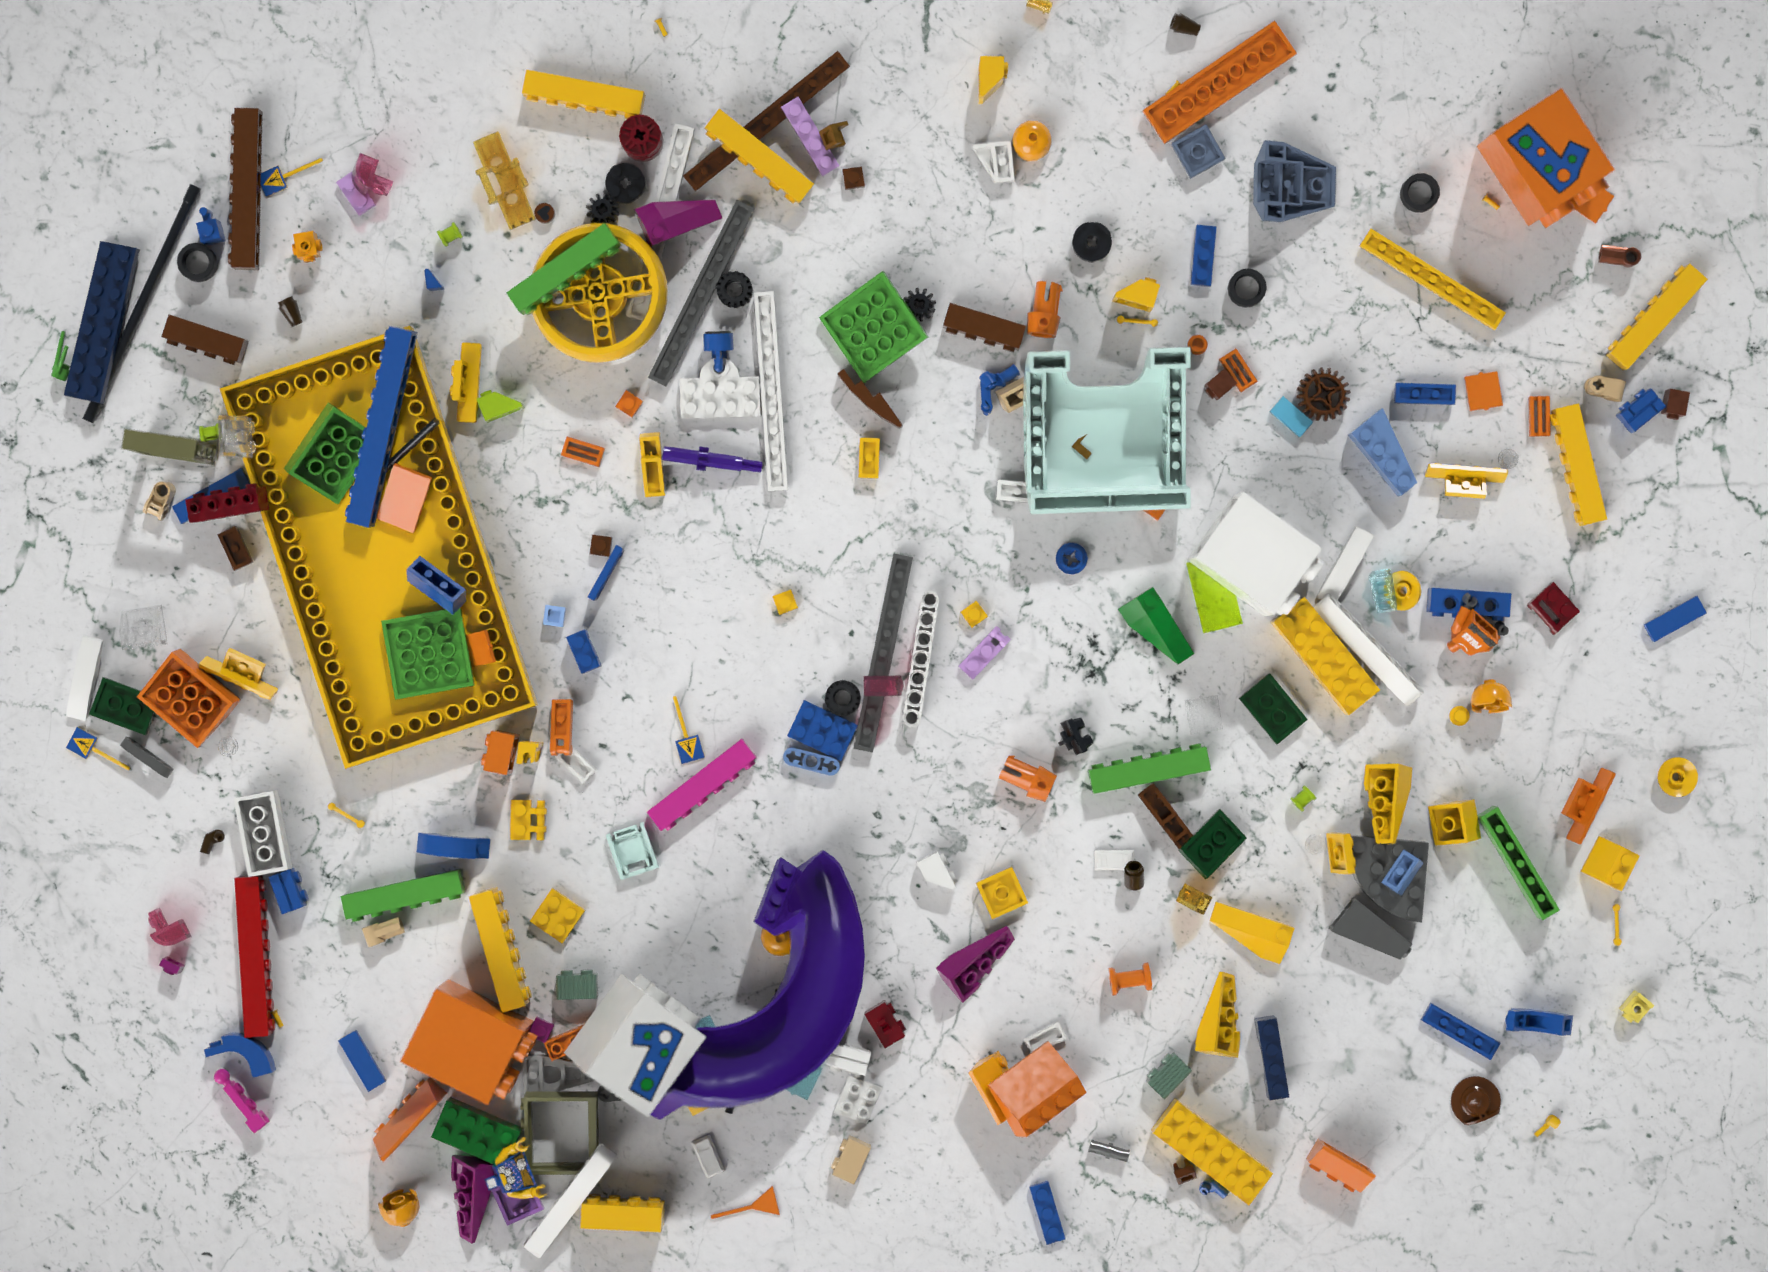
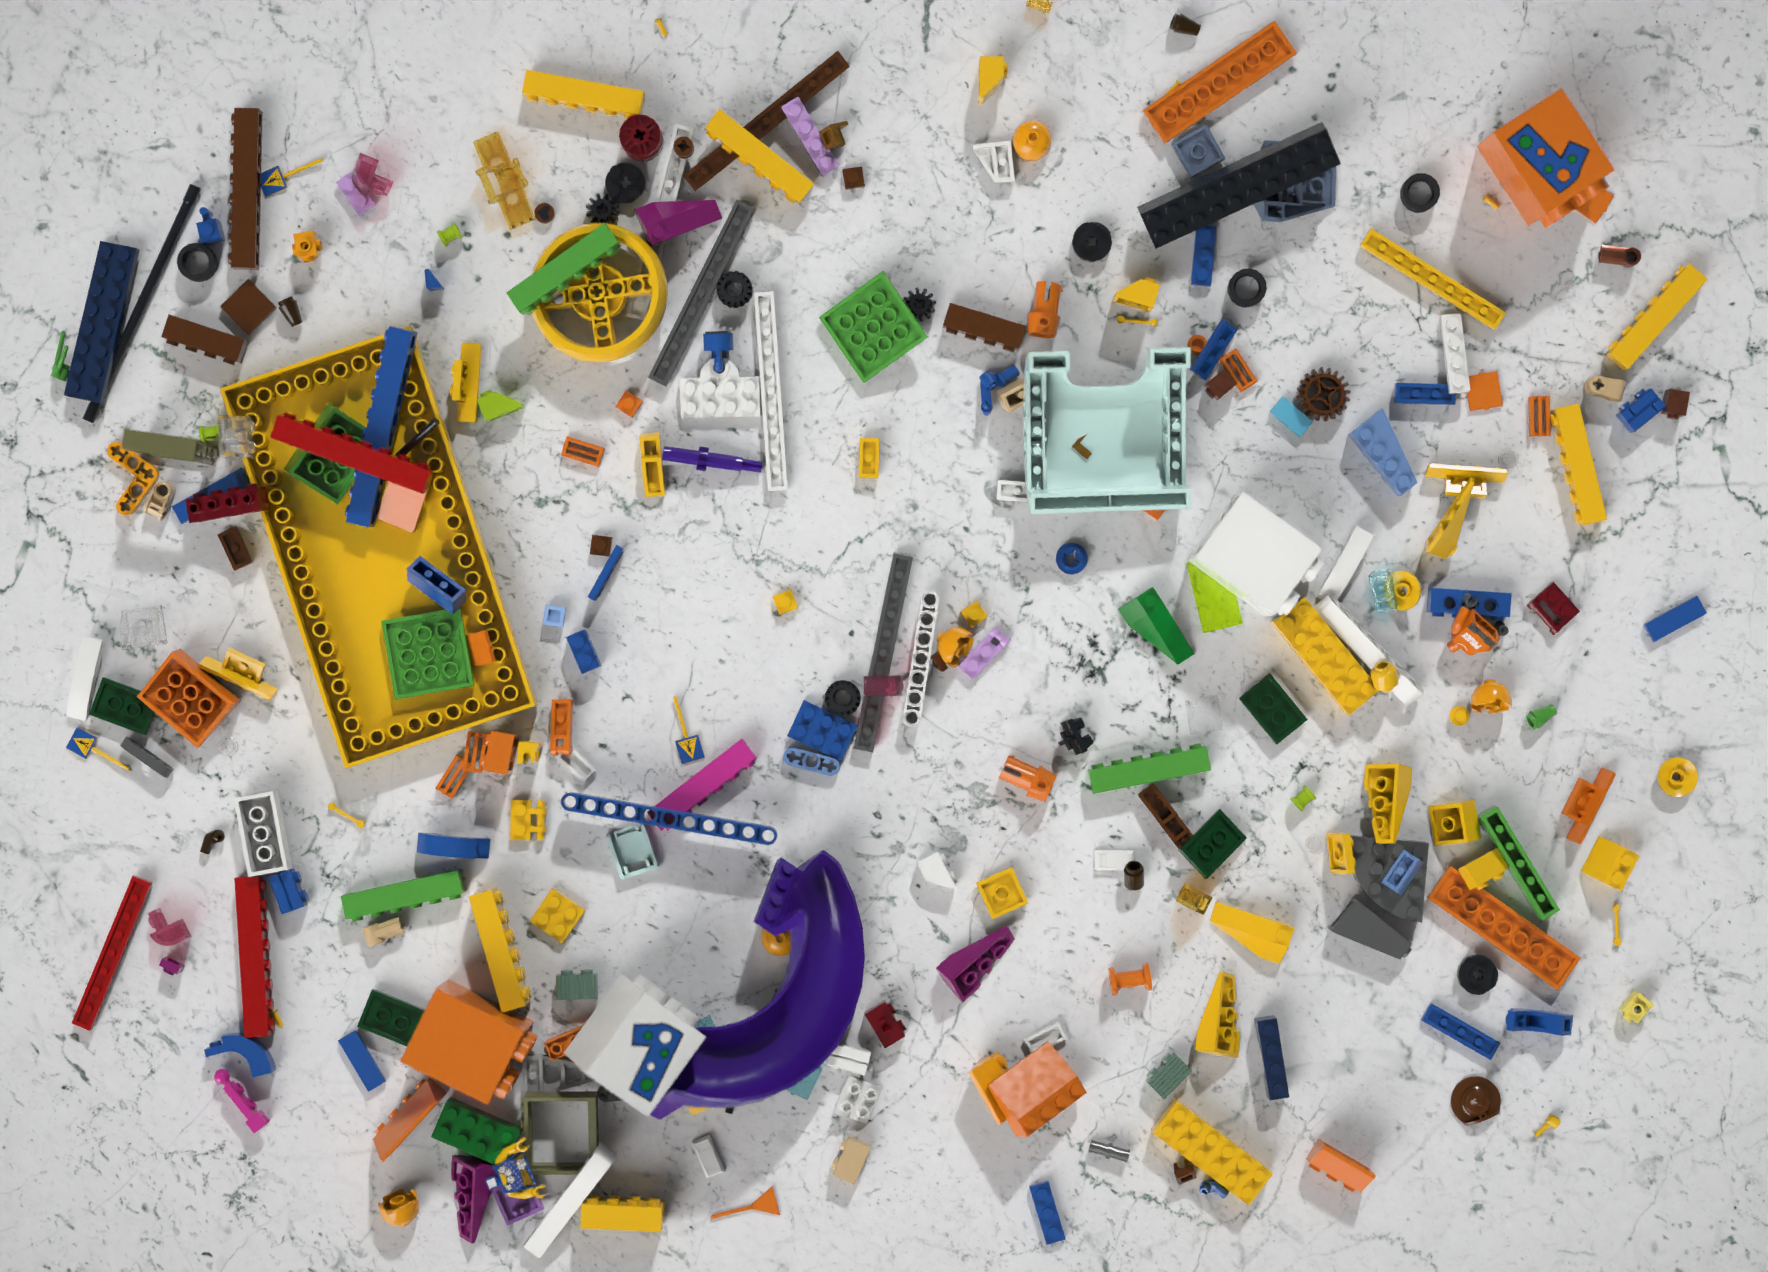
(112, 953): none -> red plate
(140, 479): none -> light orange beam
(248, 307): none -> reddish brown tile
(352, 453): none -> red brick
(390, 1017): none -> dark green plate
(445, 790): none -> orange tile
(477, 735): none -> orange tile
(542, 1029): magenta plate -> none
(660, 812): none -> blue beam
(683, 151): none -> reddish brown wheel
(876, 404): reddish brown slope -> none
(938, 662): none -> reddish brown tile
(954, 644): none -> light orange cylinder
(1213, 349): none -> blue tile
(1239, 185): none -> black brick
(1384, 676): none -> yellow head
(1446, 533): none -> yellow wedge
(1454, 353): none -> white plate
(1467, 980): none -> black plate
(1483, 869): none -> yellow brick
(1504, 928): none -> orange plate
(1538, 717): none -> bright green cone

